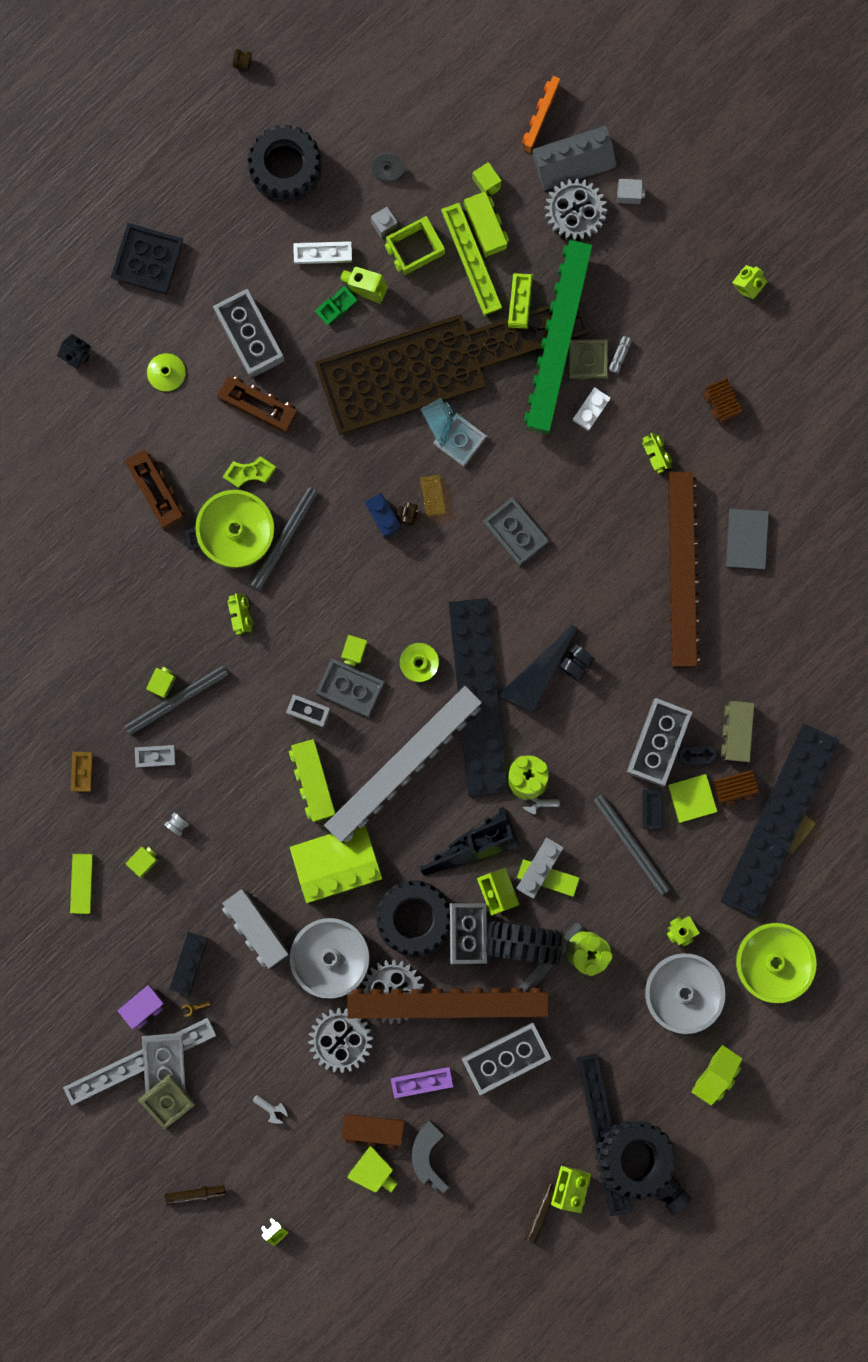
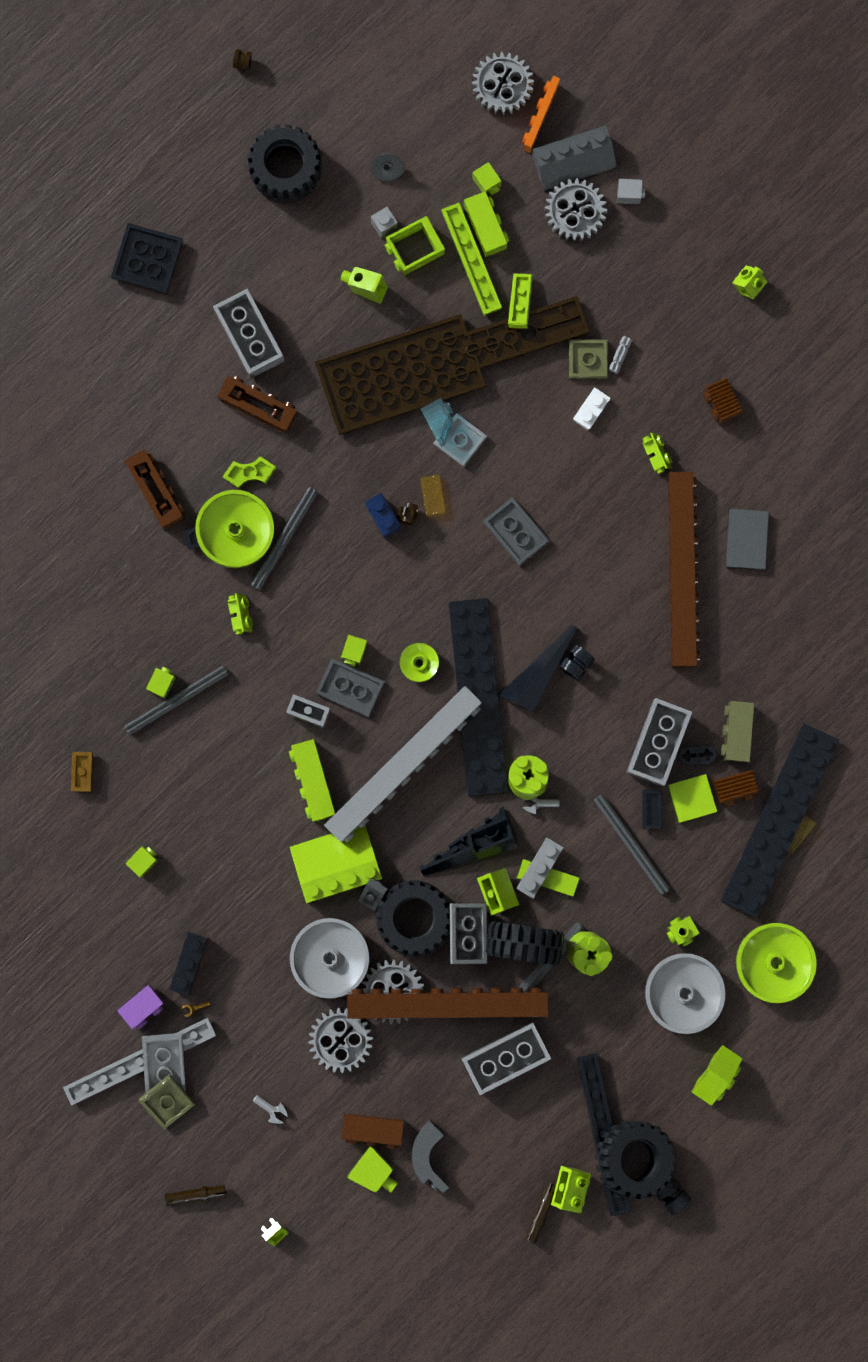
(74, 351): black brick -> none
(81, 883): lime tile -> none
(155, 756): light grey plate -> none
(168, 381): lime dish -> none
(176, 824): light grey wheel -> none
(255, 928): light grey brick -> none
(322, 252): white plate -> none
(337, 305): green slope -> none
(372, 894): none -> dark grey plate
(421, 1082): medium lavender plate -> none
(518, 91): none -> light grey gear
(558, 338): green brick -> none

